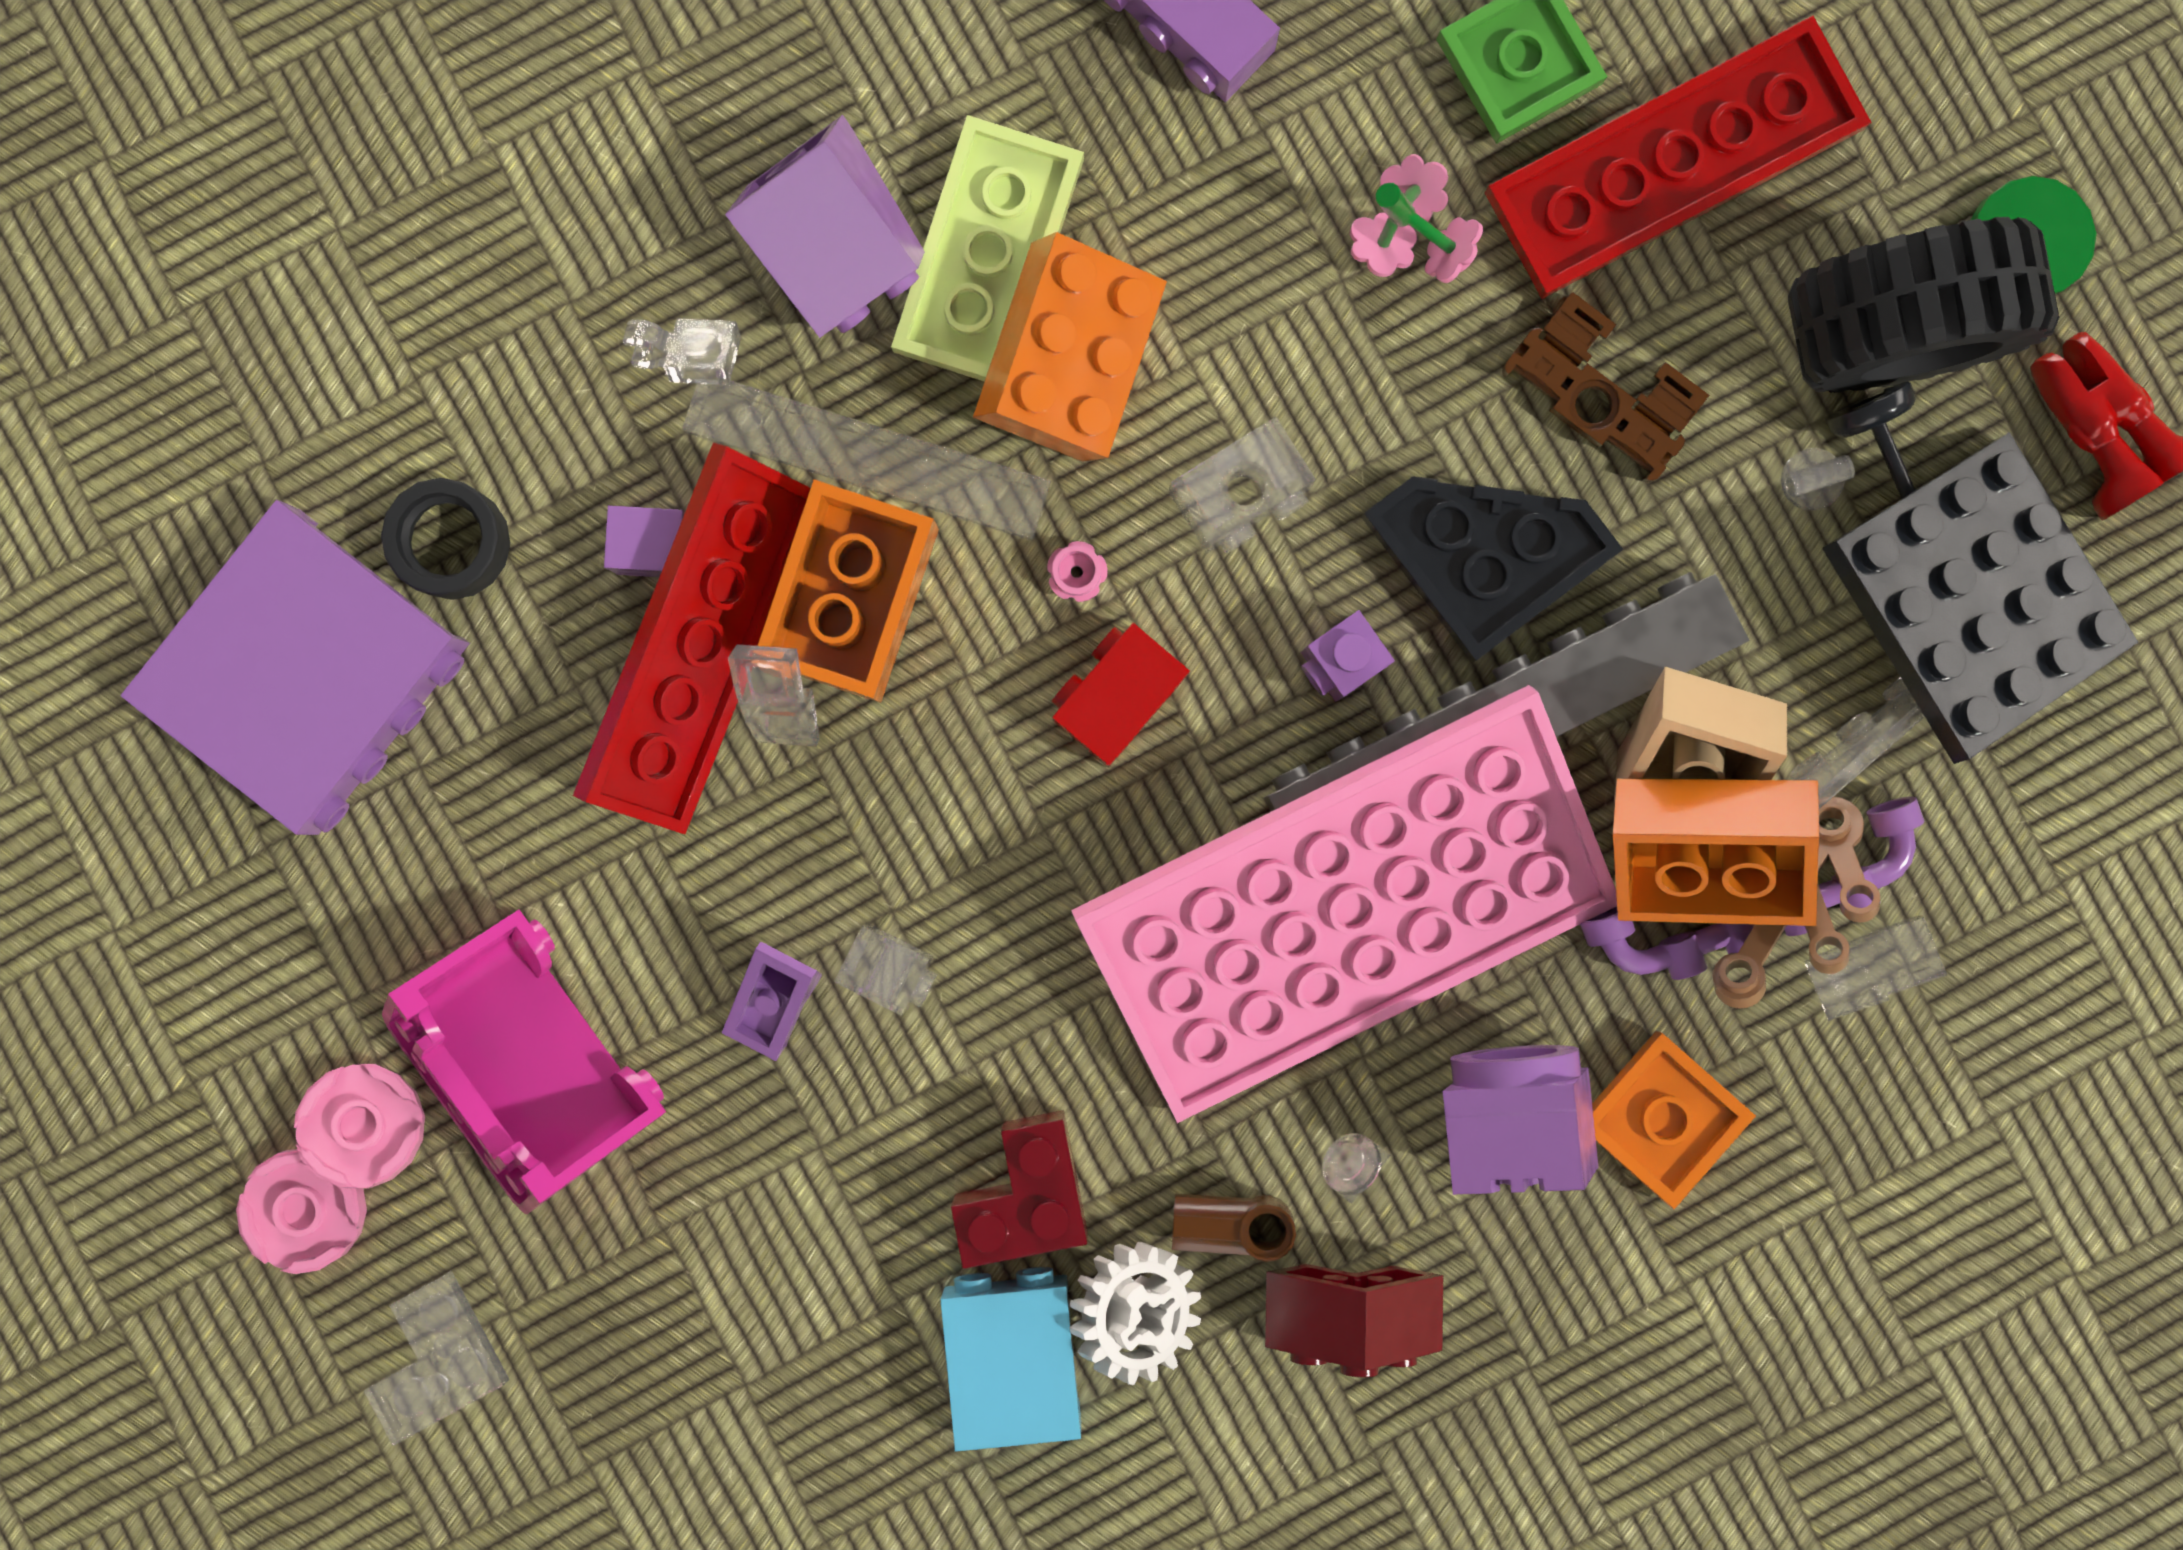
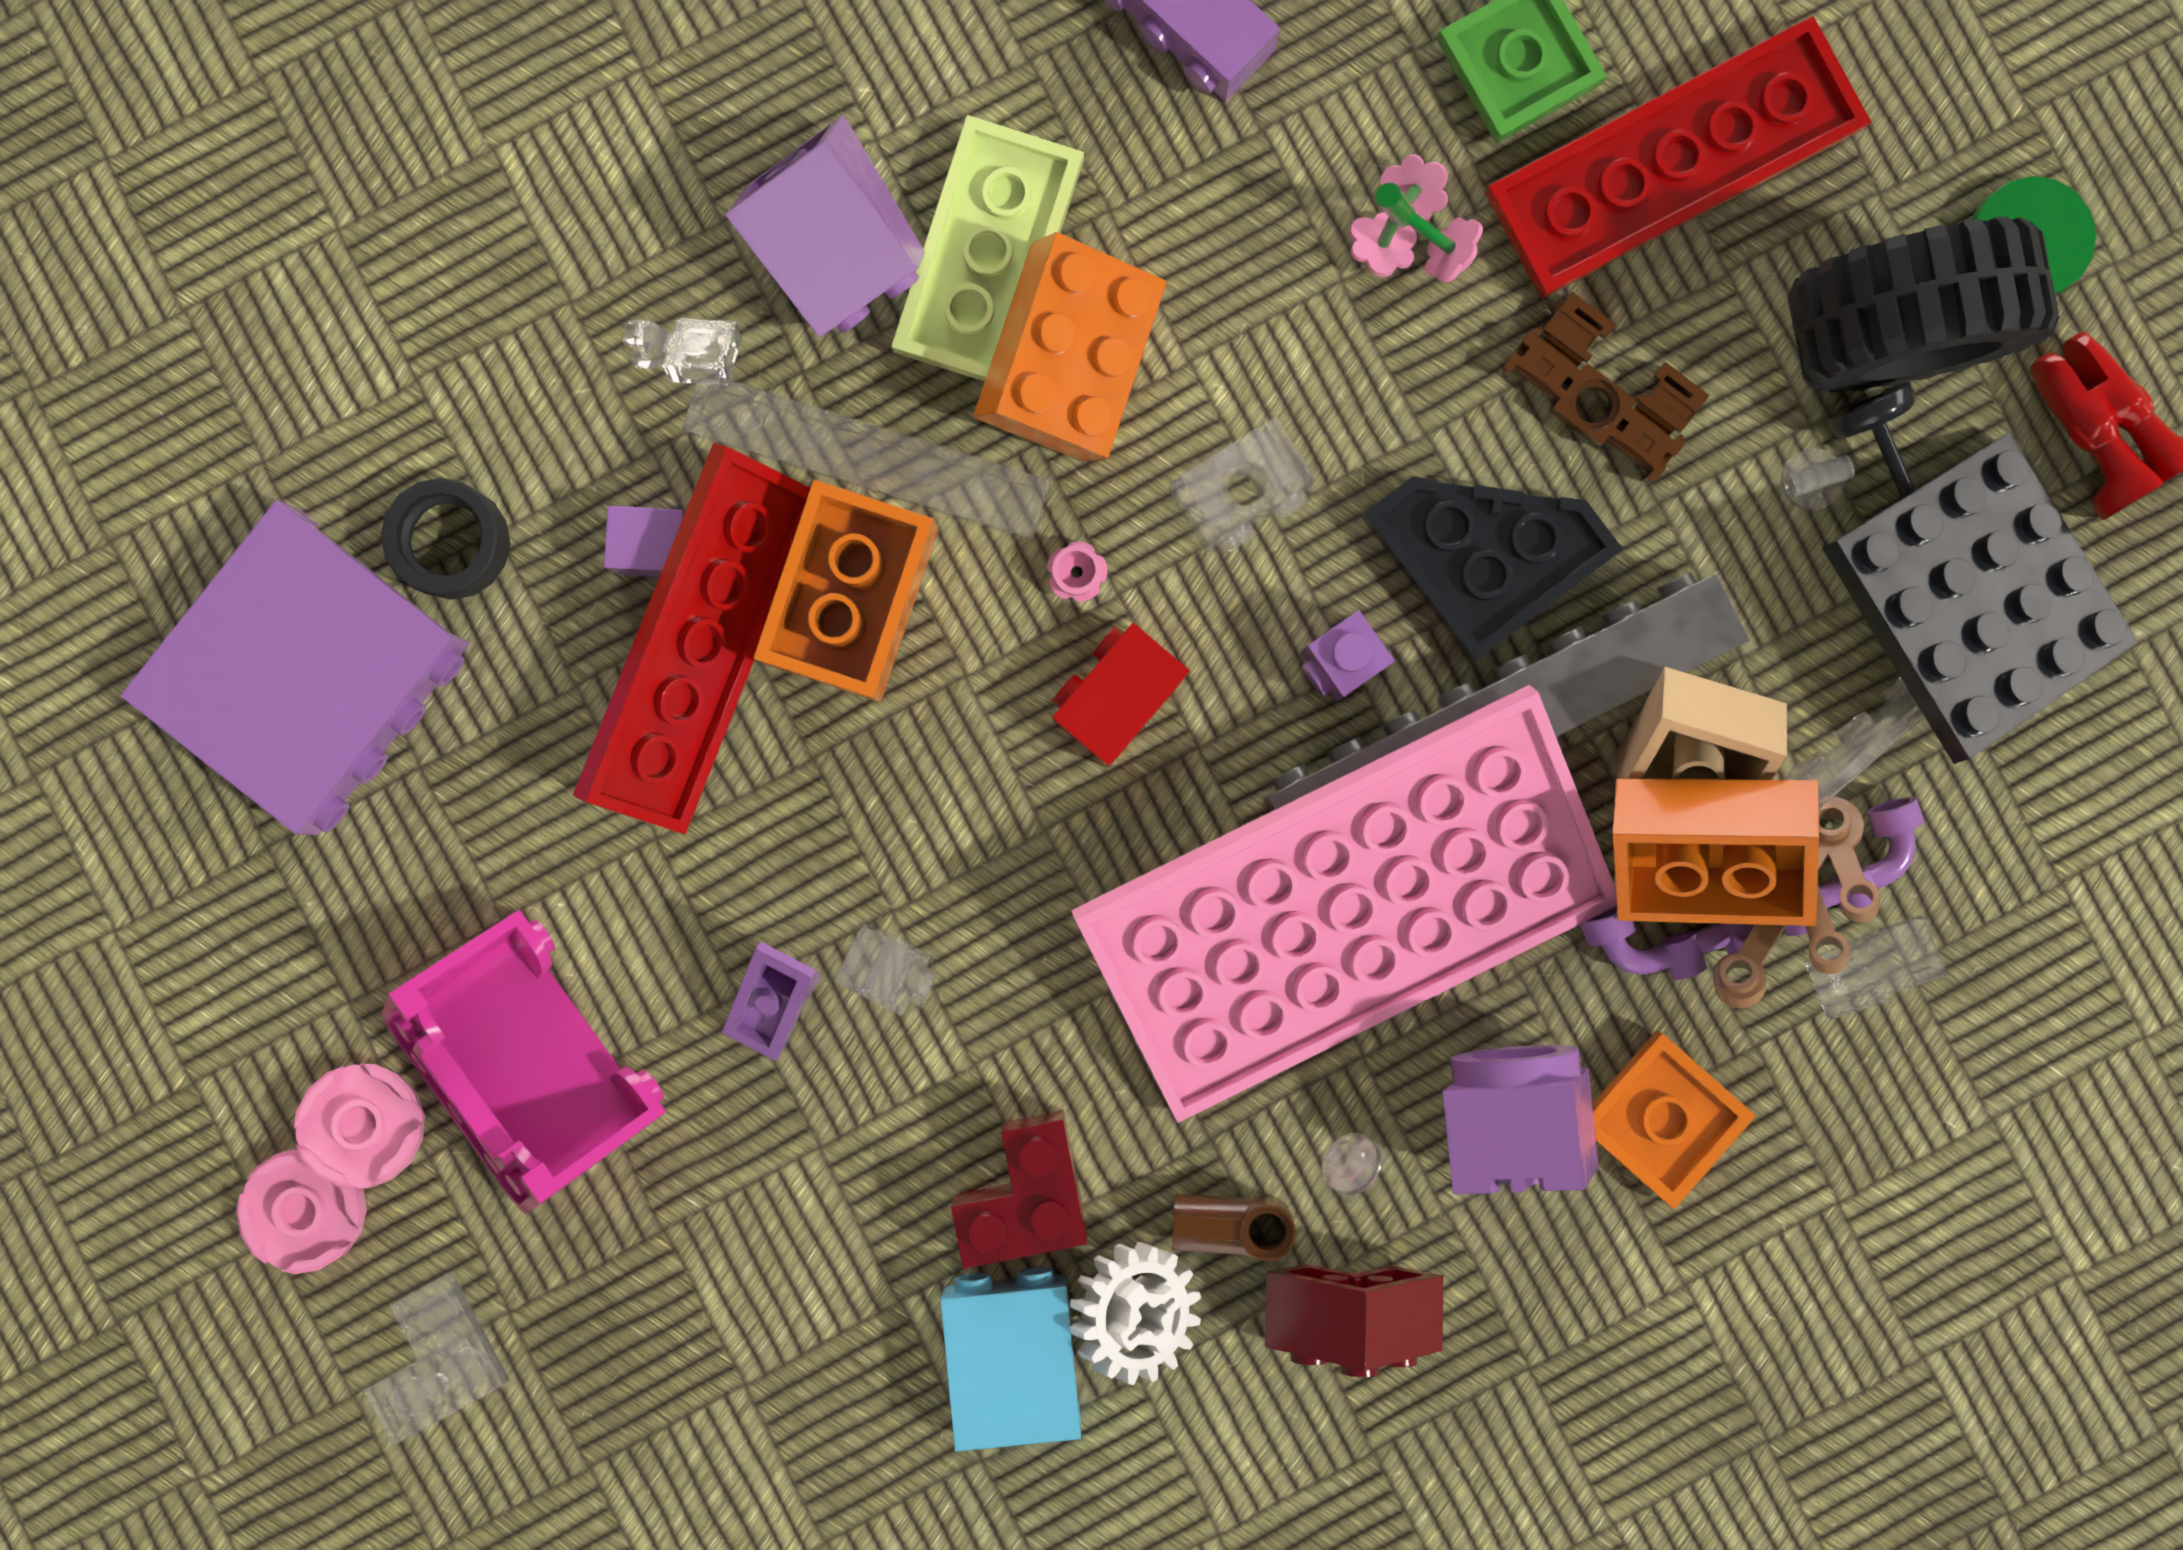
(773, 695): clear slope -> none

